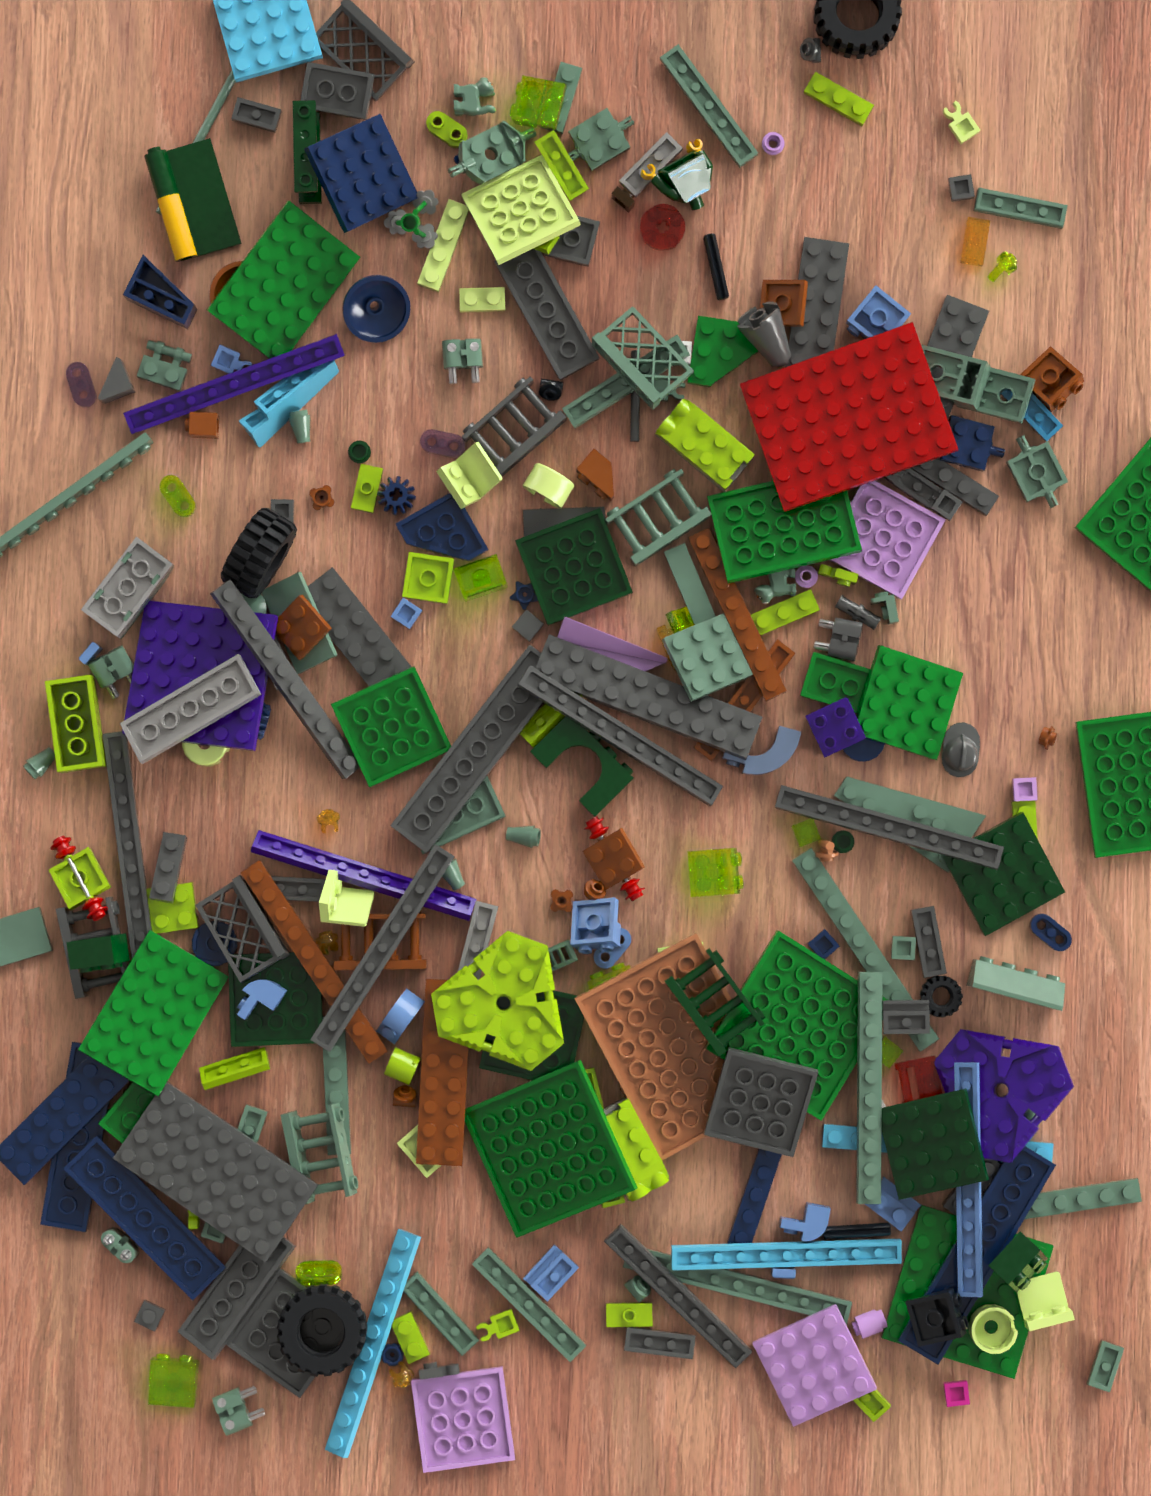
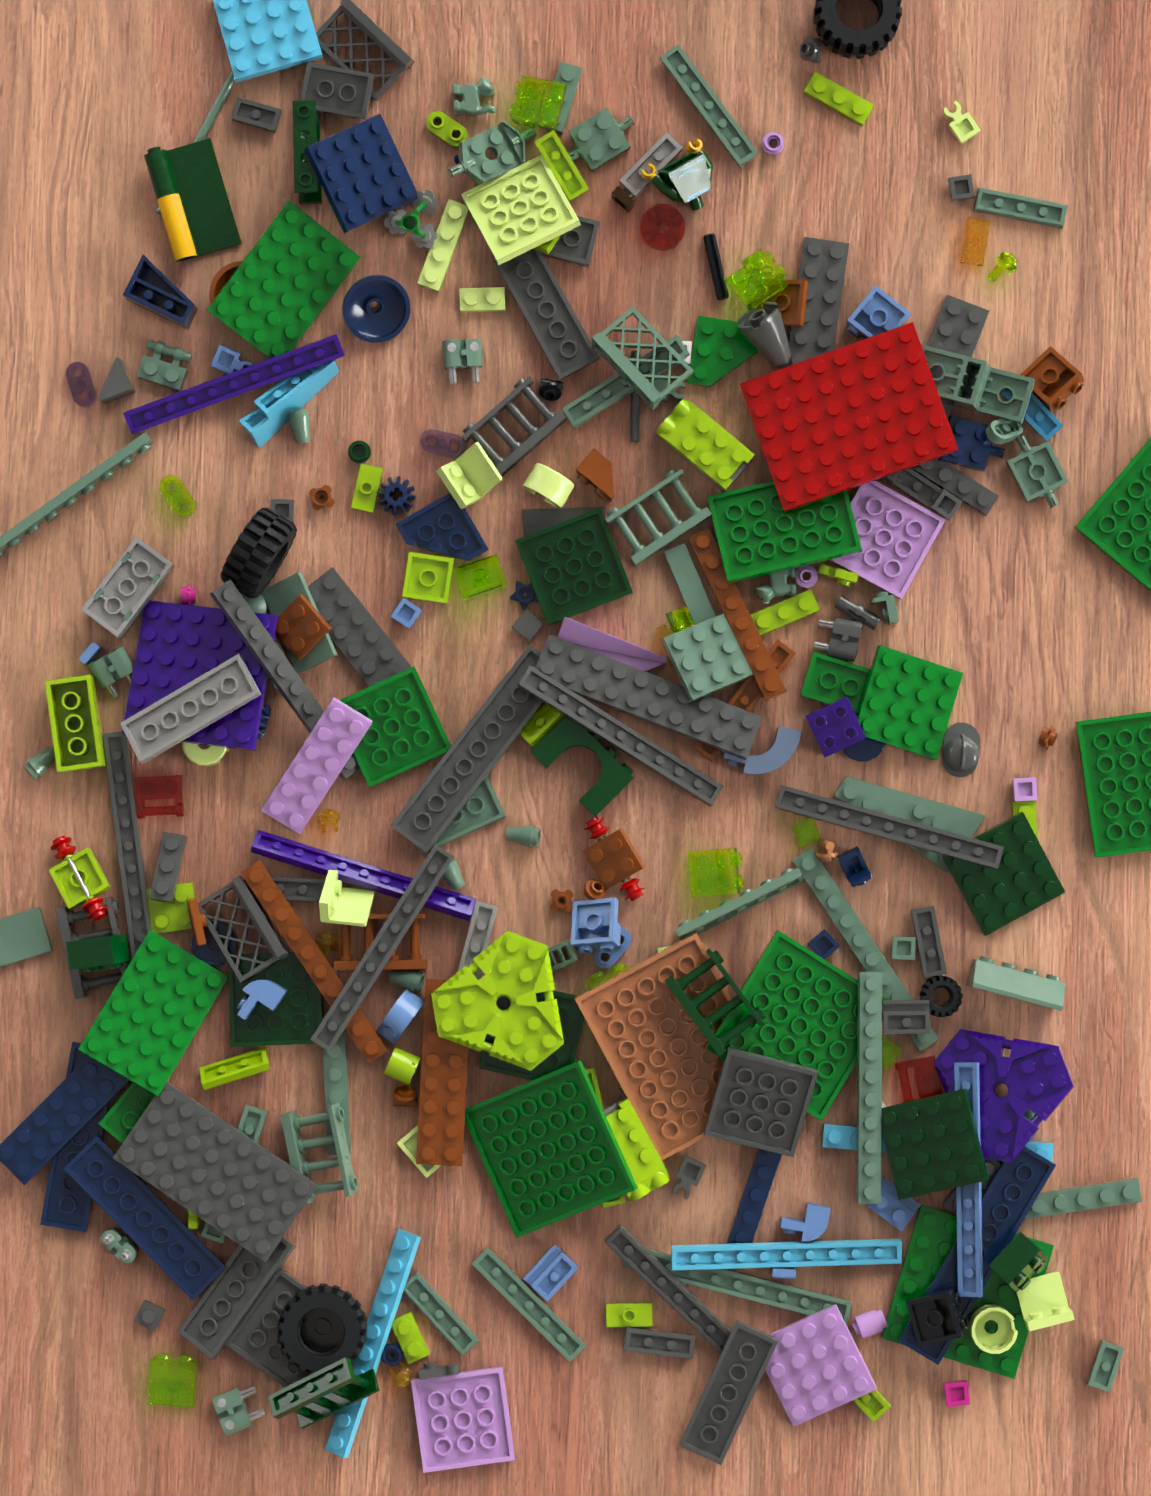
(159, 788): none -> clear red plate
(187, 595): none -> dark pink plate
(197, 921): none -> dark orange plate
(202, 425): dark orange brick -> none
(316, 765): none -> lavender plate
(319, 1272): clear neon green plate -> none
(323, 1393): none -> dark green fence
(409, 979): none -> sand green cone
(502, 1324): lime plate -> none
(638, 1288): sand green plate -> none
(689, 1173): none -> dark grey plate
(728, 1392): none -> dark grey plate
(746, 901): none -> sand green plate
(757, 279): none -> clear neon green plate
(843, 841): dark green plate -> none
(854, 867): none -> dark blue bracket
(857, 1231): black axle -> none
(1003, 431): none -> sand green plate
(1050, 932): dark blue plate -> none

